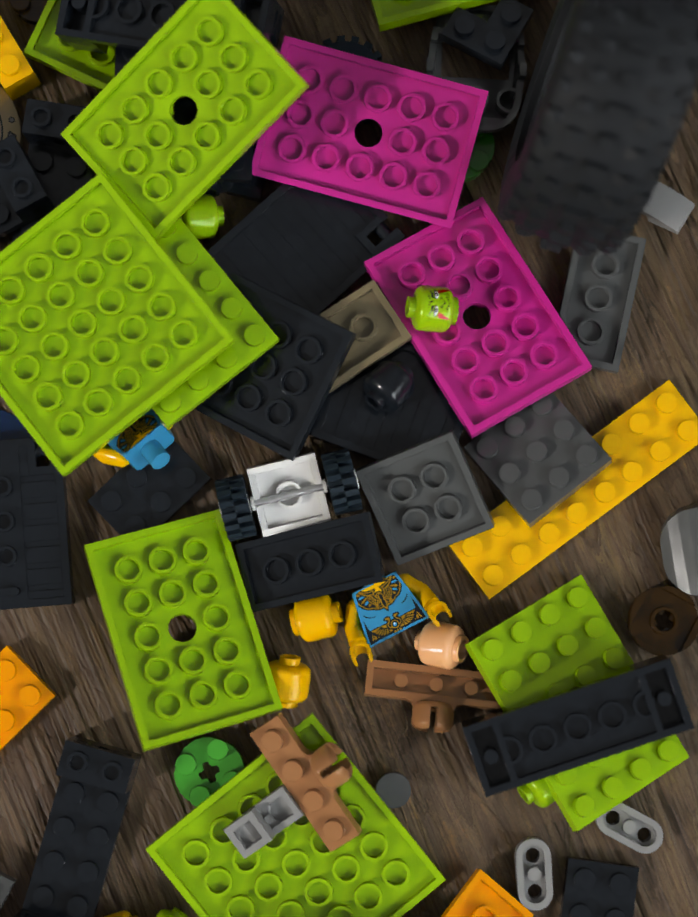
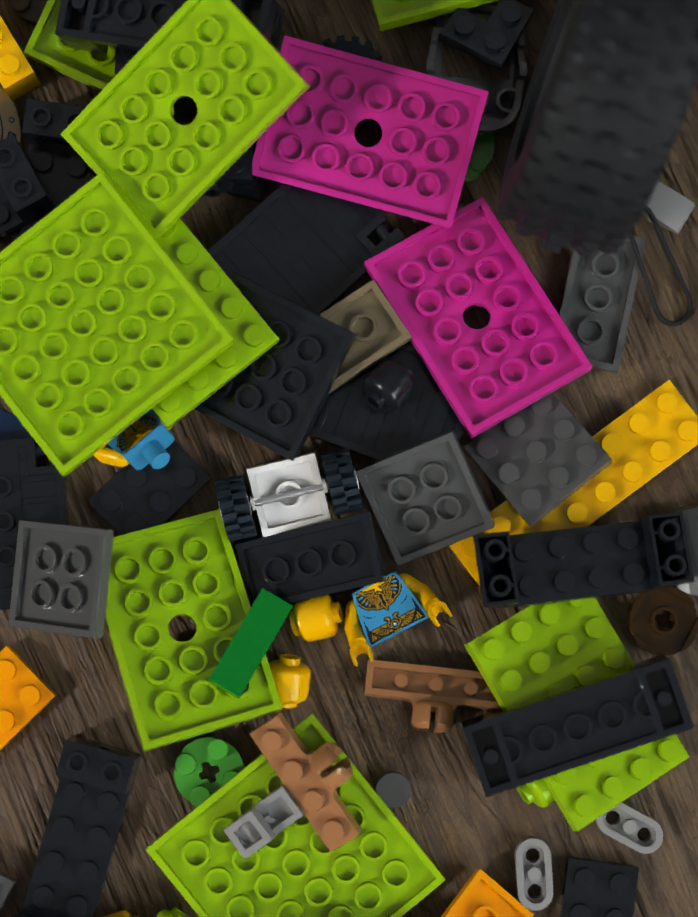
(61, 578): none -> dark grey plate
(204, 217): lime head -> none
(250, 643): none -> green tile
(432, 308): lime head -> none
(441, 645): light nougat head -> none
(583, 562): none -> black slope
(674, 266): none -> black piece

